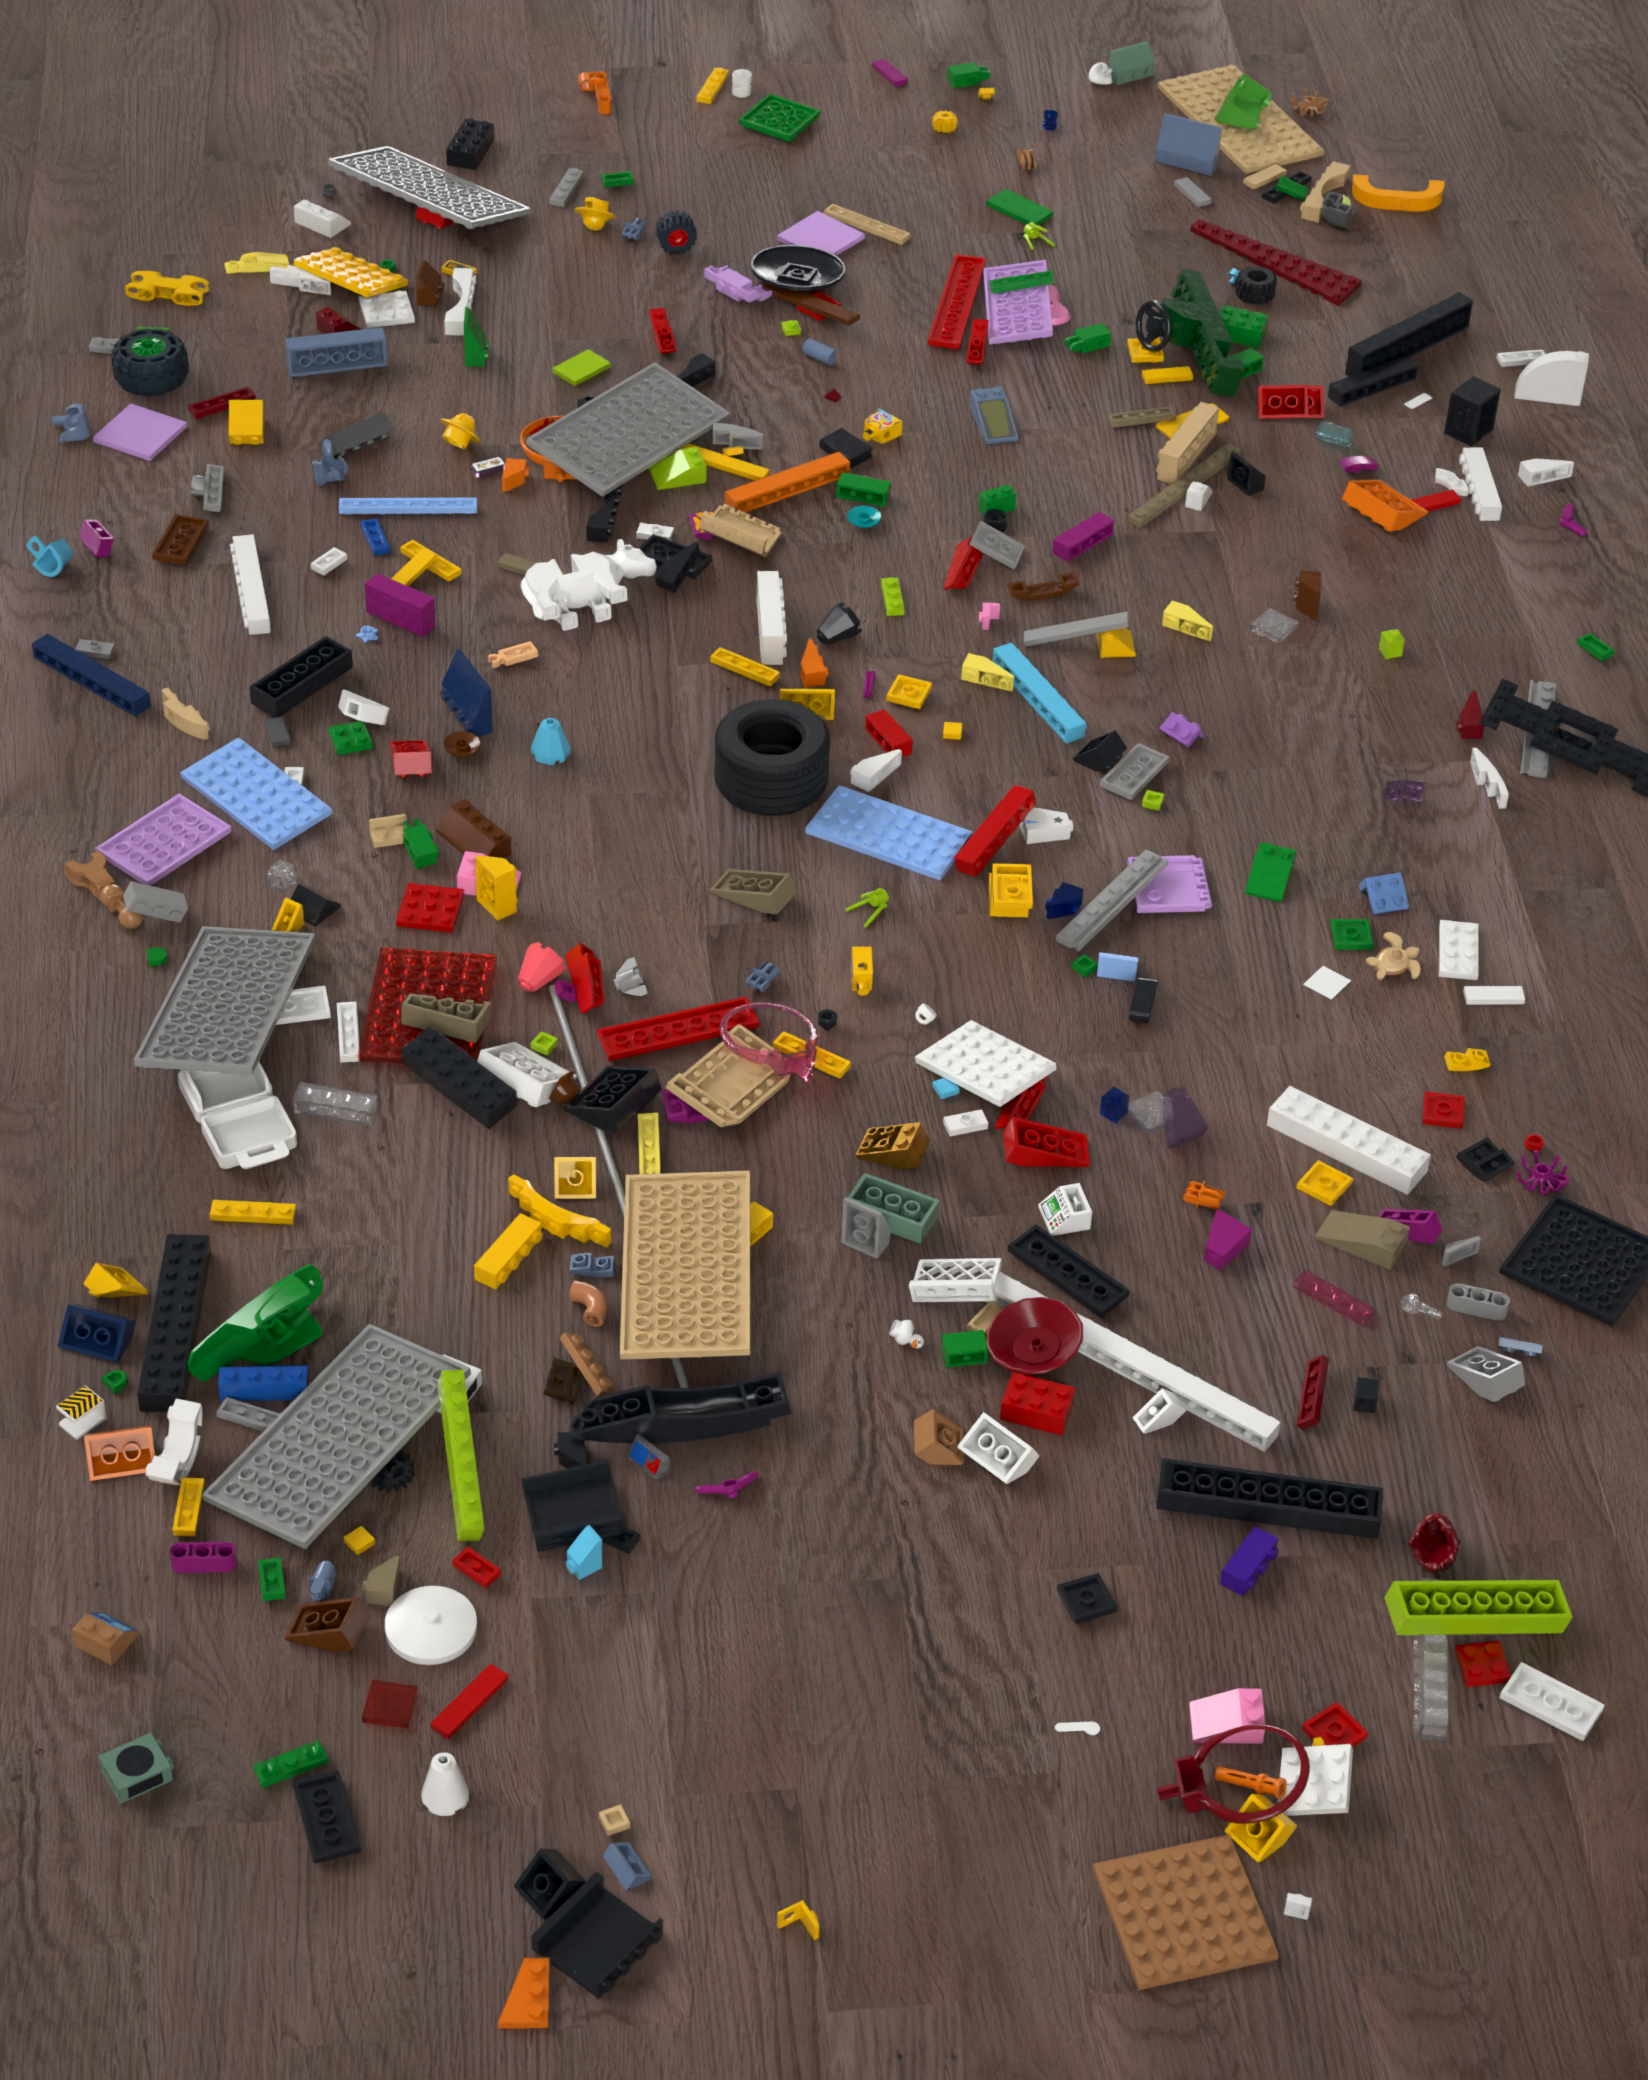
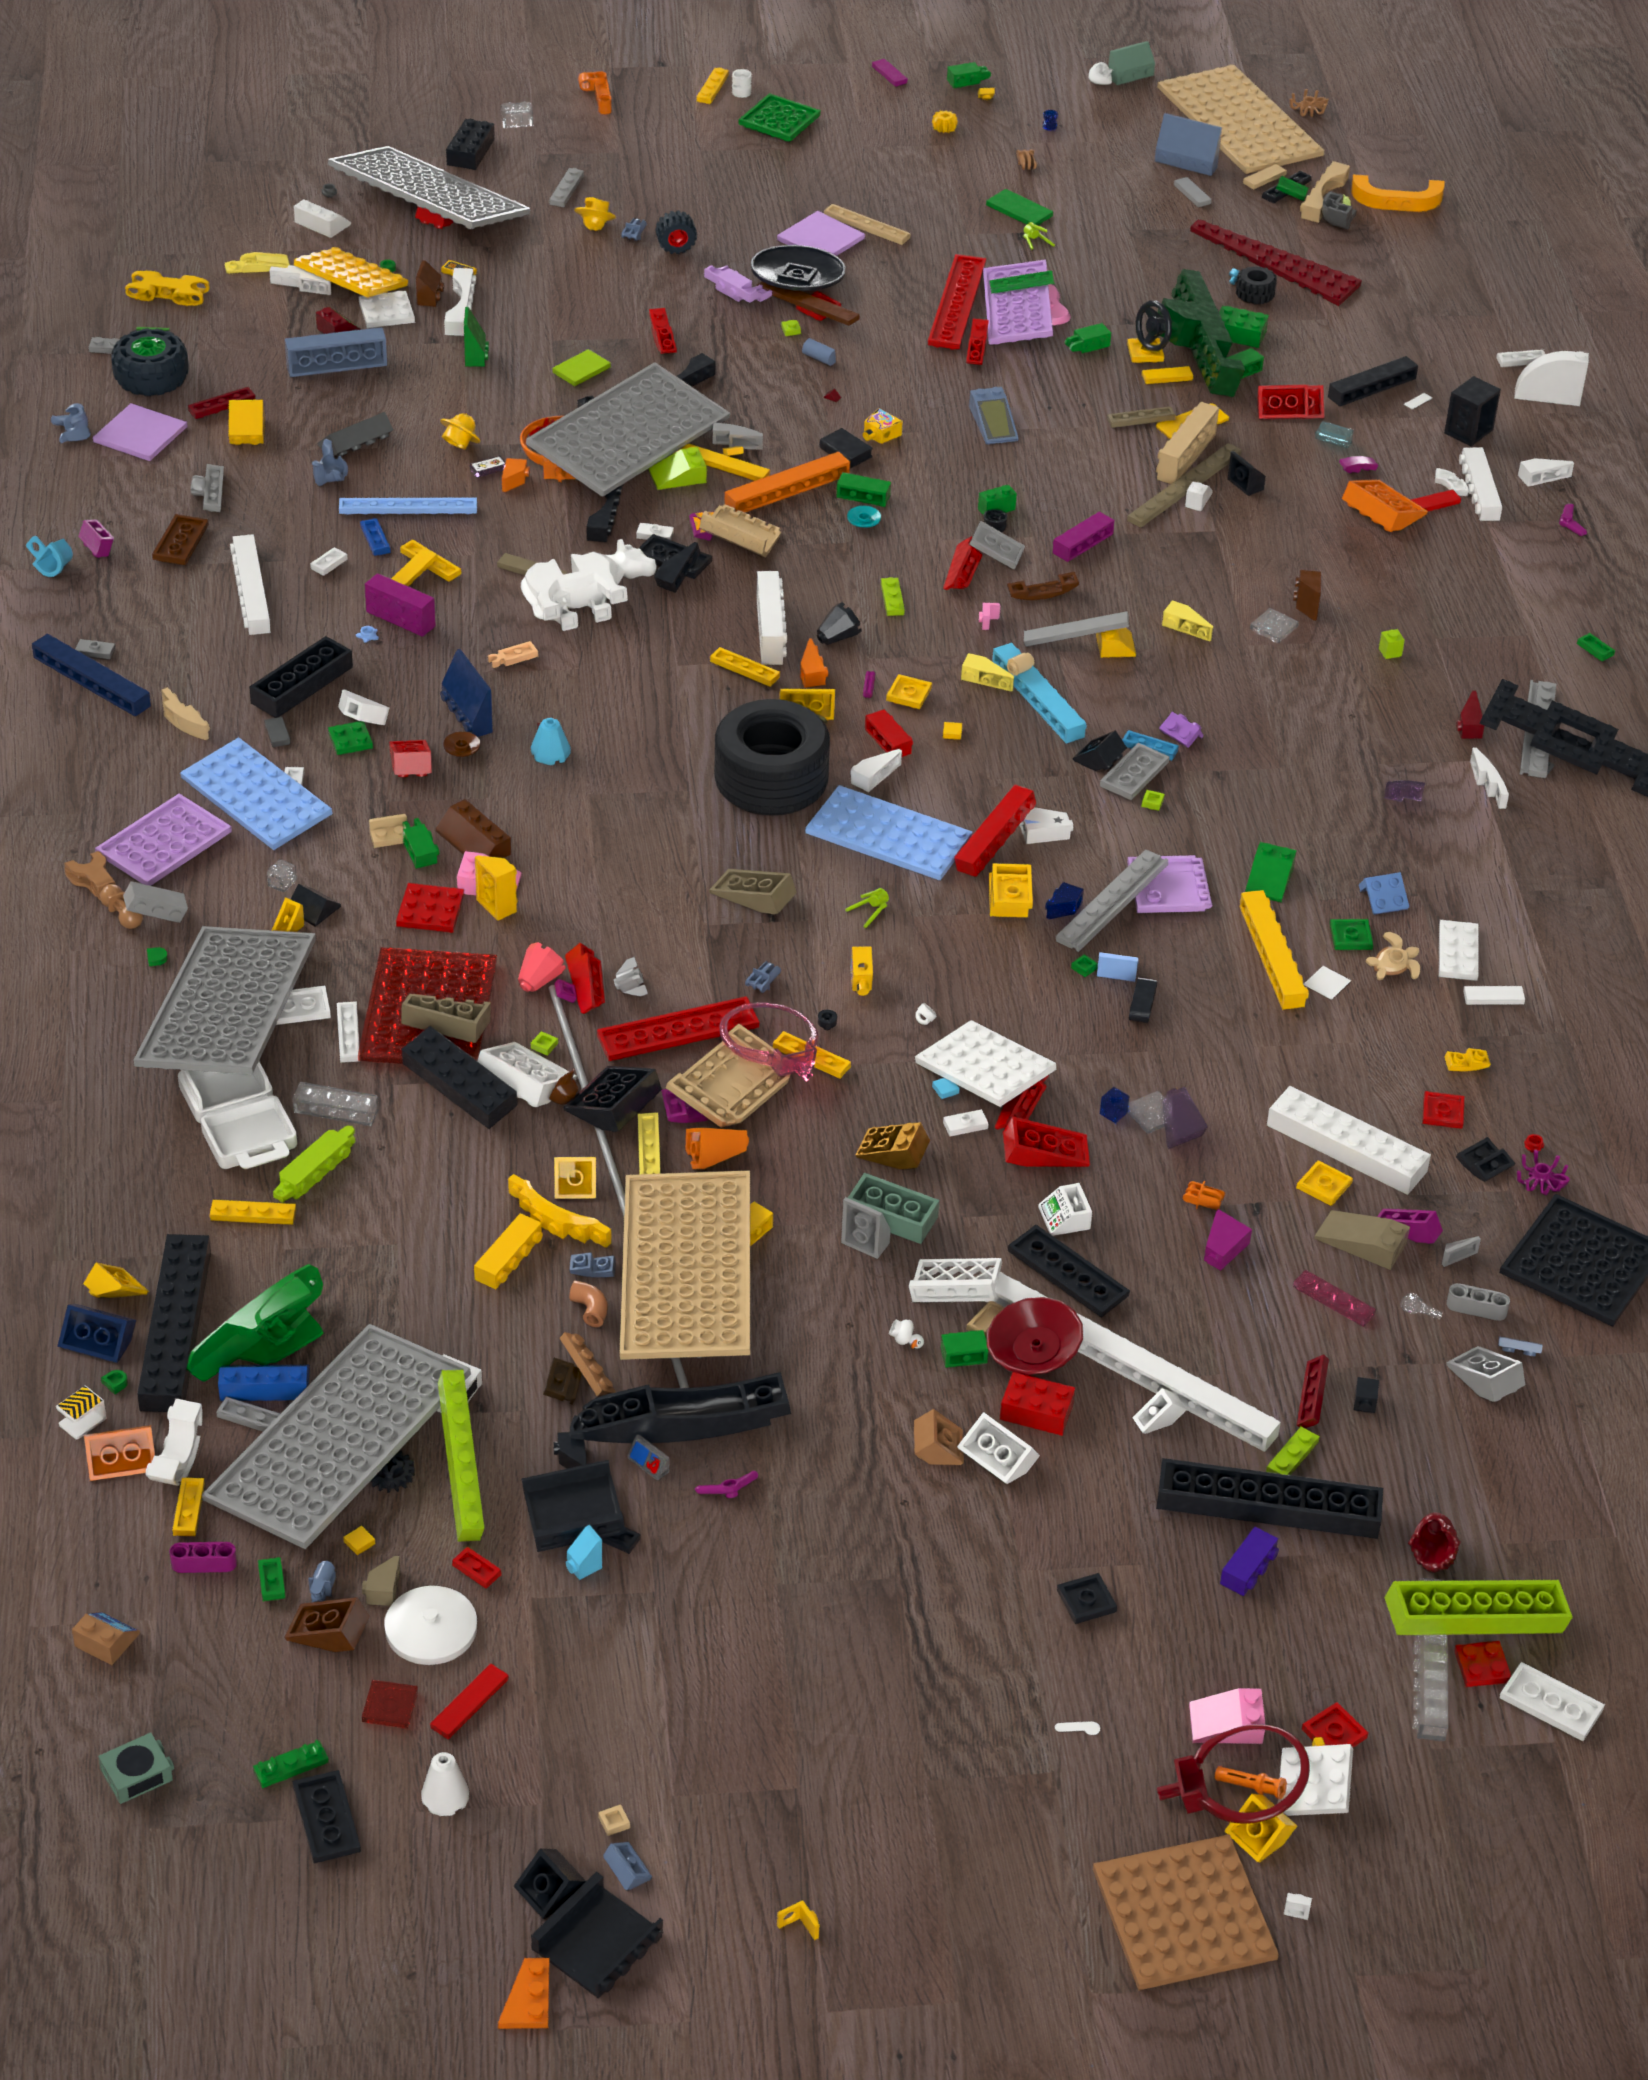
(314, 1163): none -> lime hinge
(516, 114): none -> clear slope
(617, 179): green plate -> none
(713, 1145): none -> orange slope
(1020, 663): none -> tan brick
(1132, 738): none -> dark azure tile
(1244, 104): bright green windscreen -> none
(1273, 950): none -> yellow brick
(1293, 1452): none -> lime plate
(1411, 334): black brick -> none

